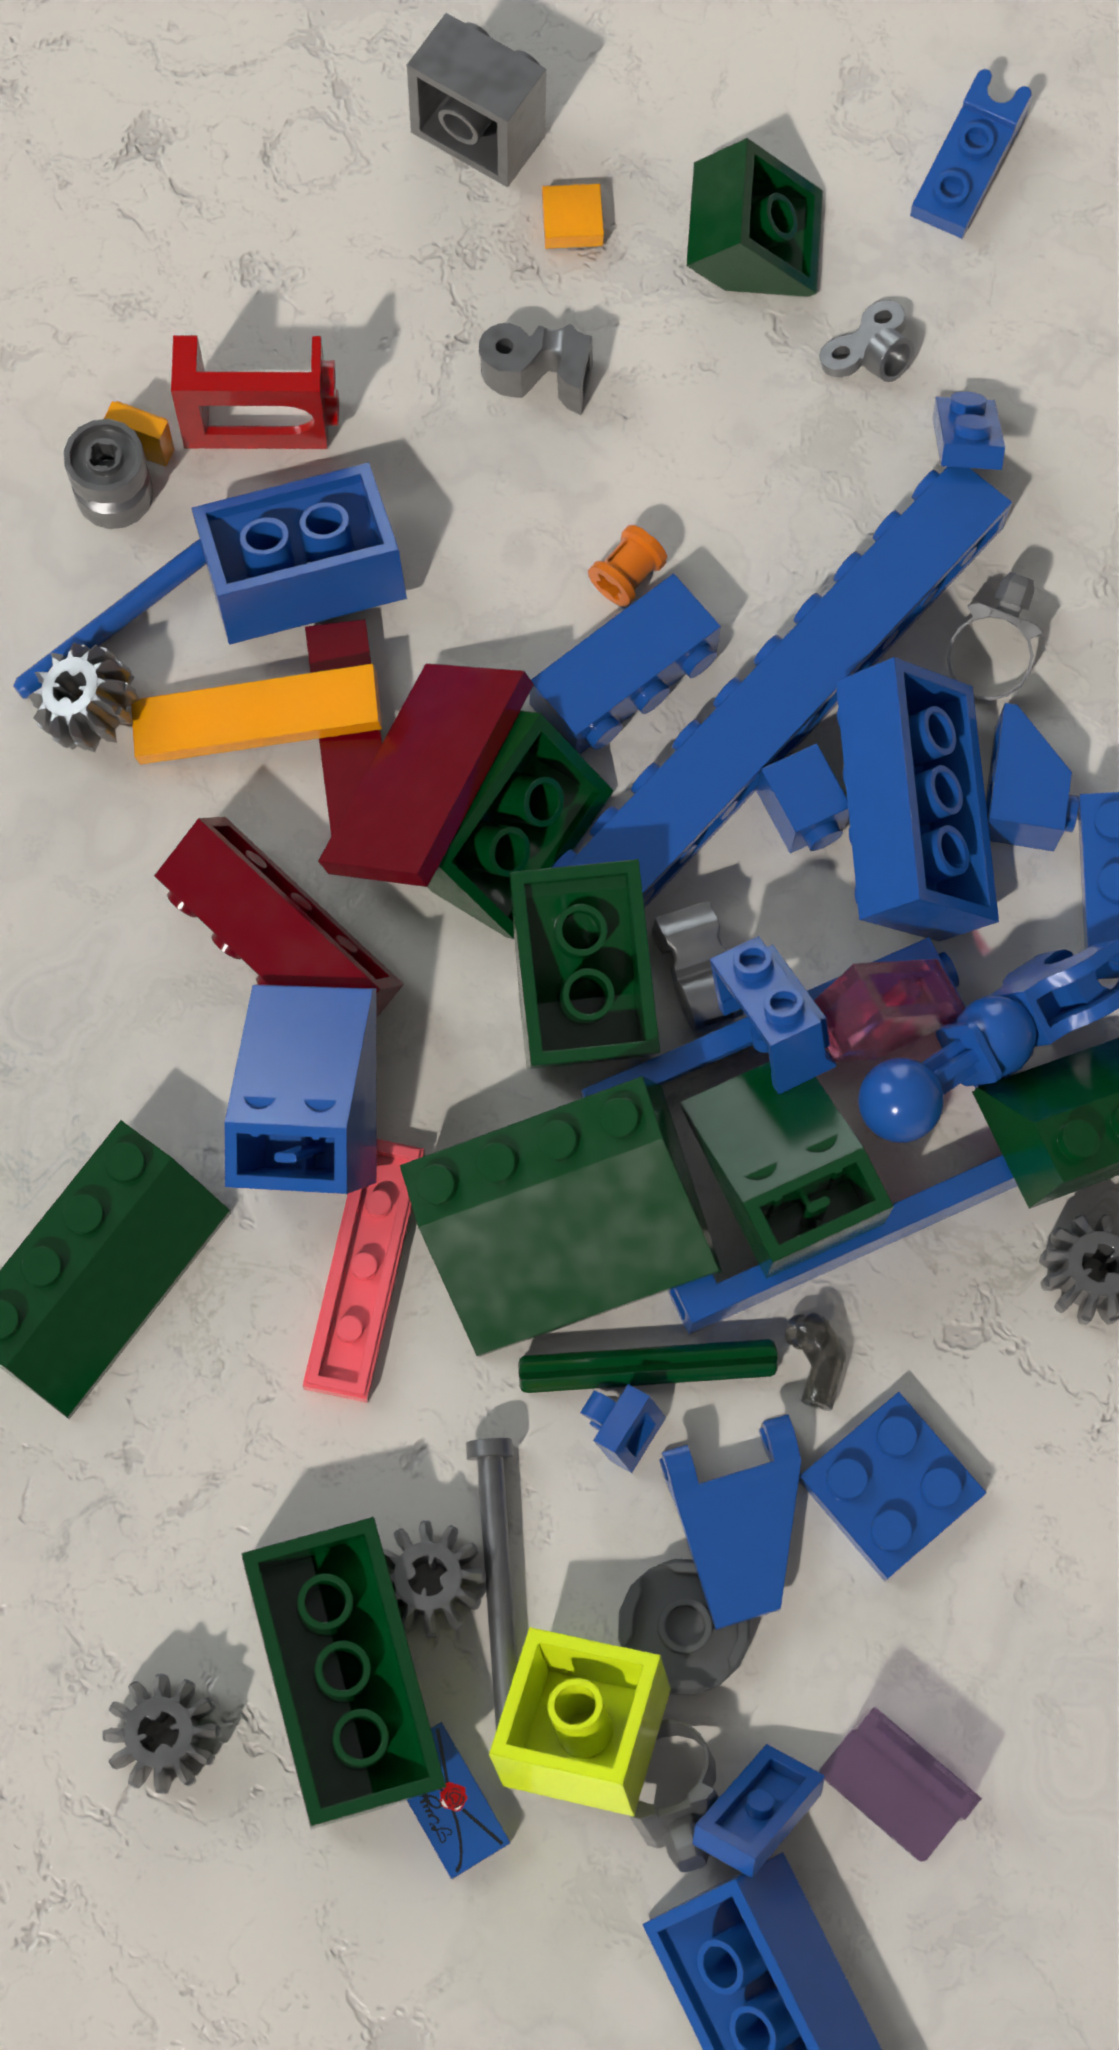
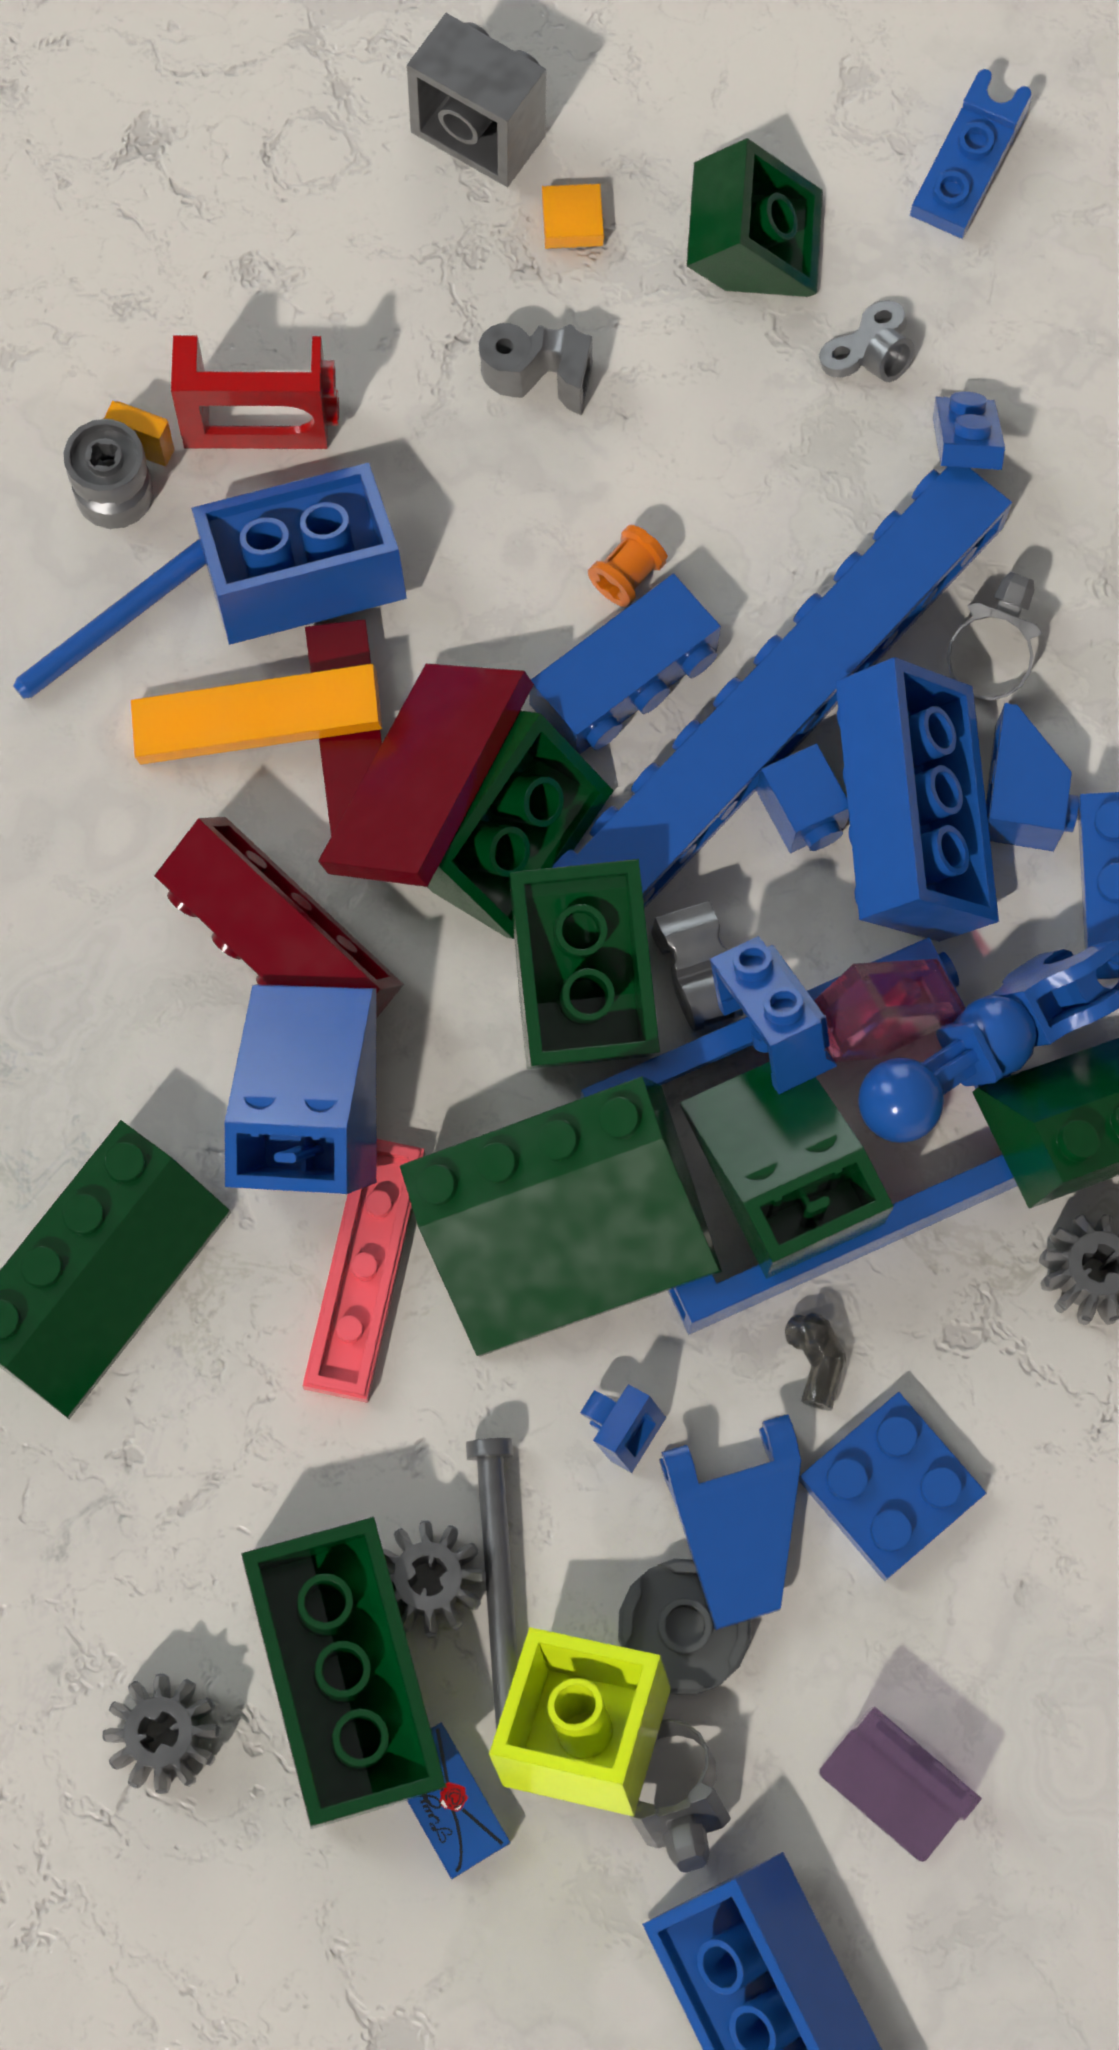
(84, 697): flat silver gear -> none
(647, 1366): dark green axle -> none
(758, 1810): blue plate -> none

